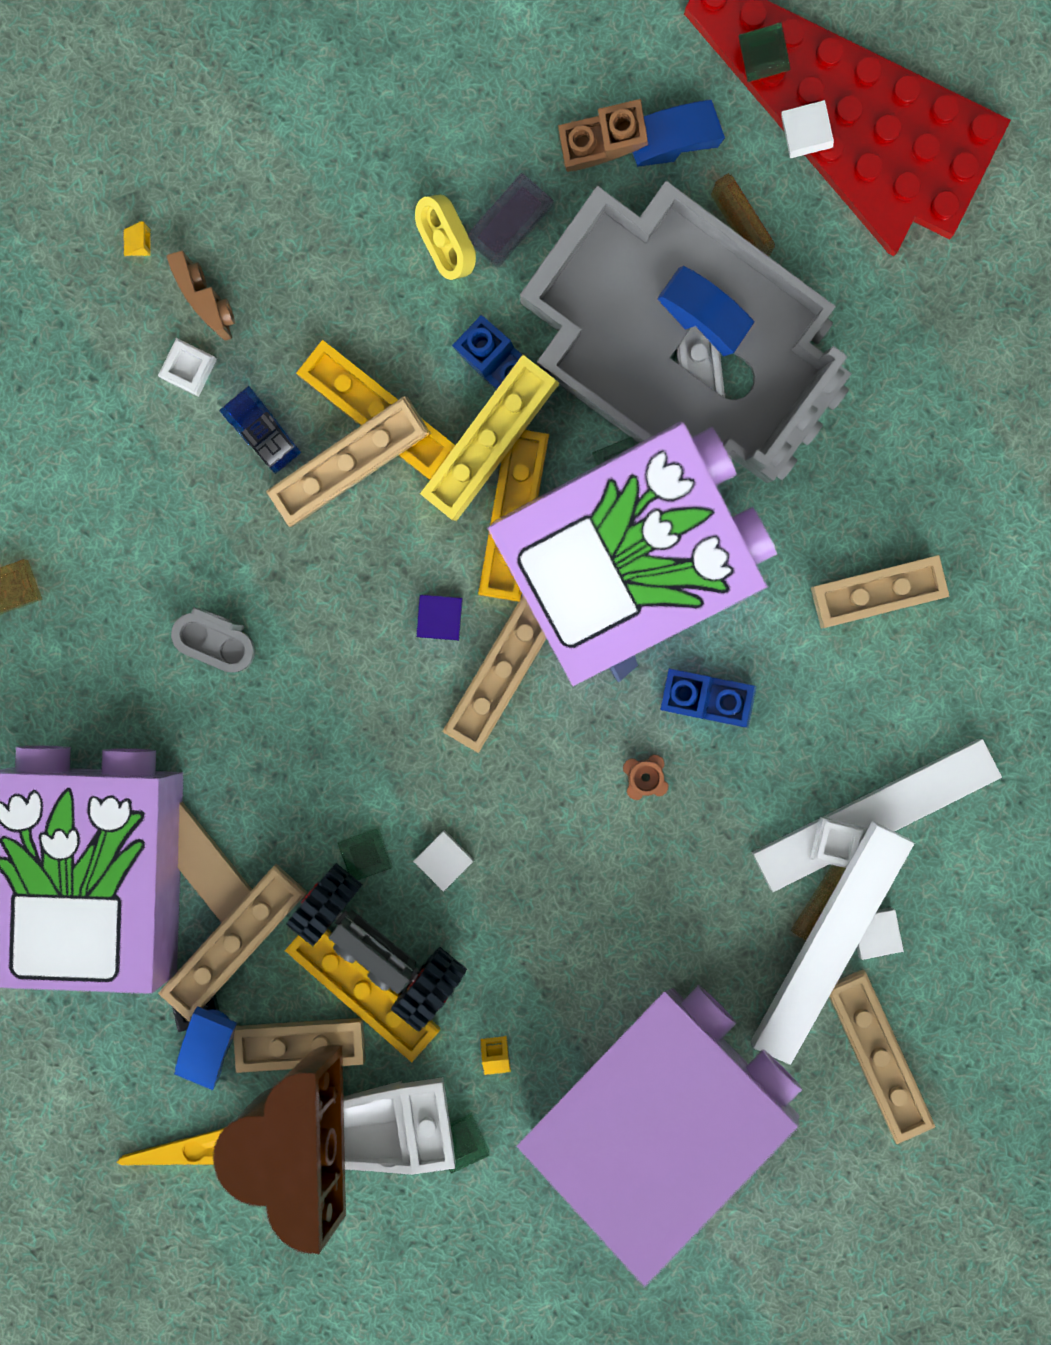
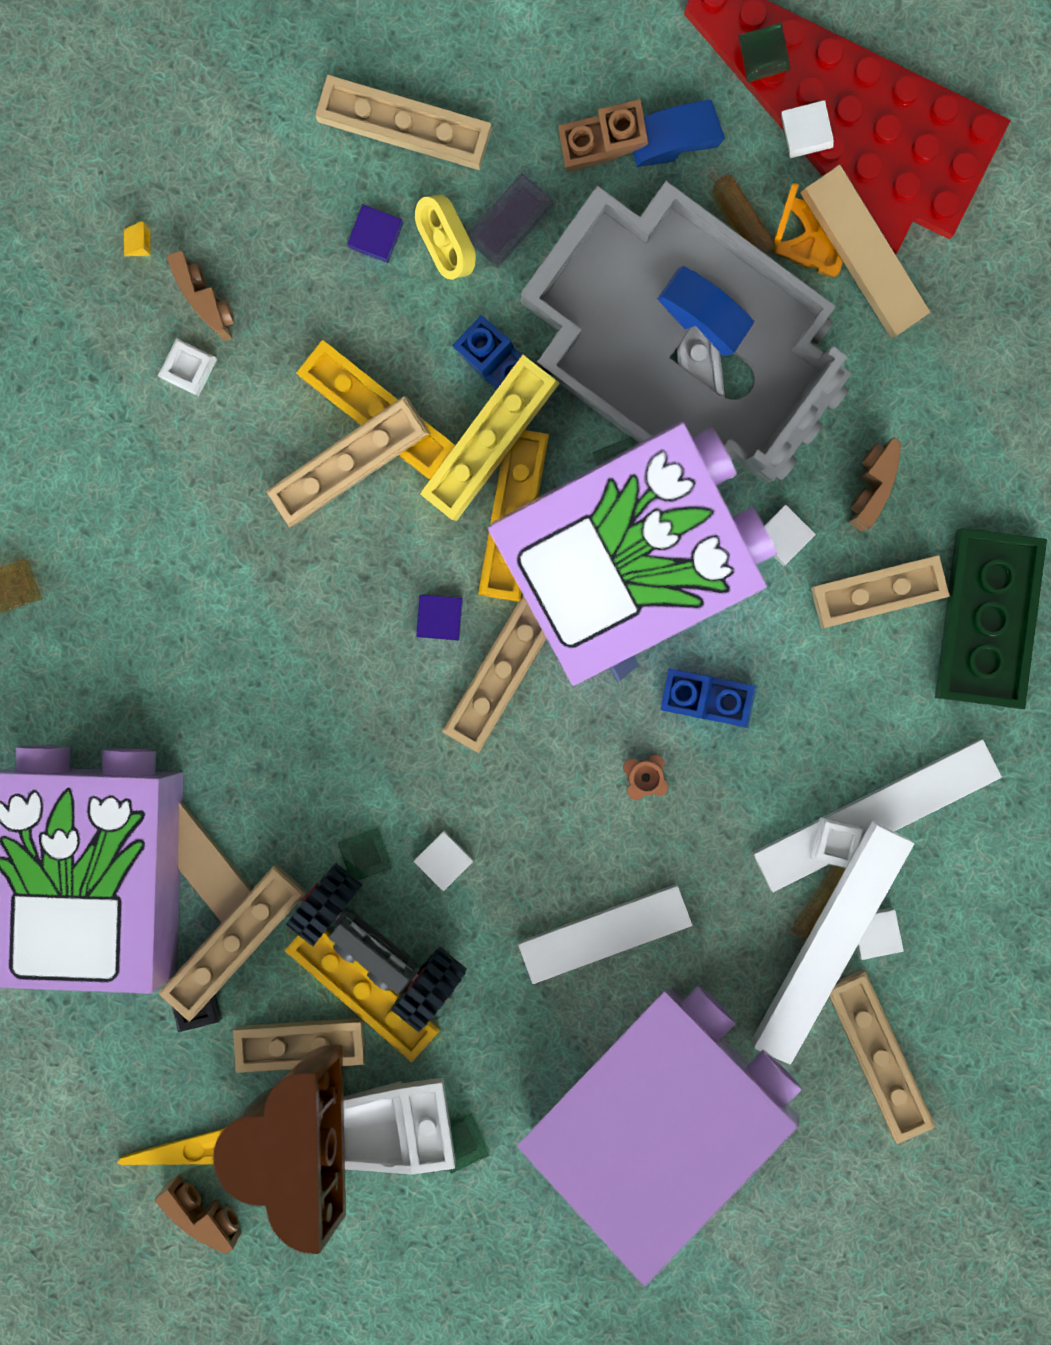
(205, 1047): blue slope -> none
(209, 1225): none -> medium nougat slope
(213, 640): light grey bracket -> none
(260, 429): leg -> none
(375, 233): none -> dark purple tile
(403, 122): none -> tan plate
(495, 1057): yellow piece -> none
(604, 933): none -> white tile
(787, 534): none -> white tile
(812, 247): none -> light orange piece
(865, 251): none -> tan tile
(880, 474): none -> medium nougat slope
(990, 618): none -> dark green plate

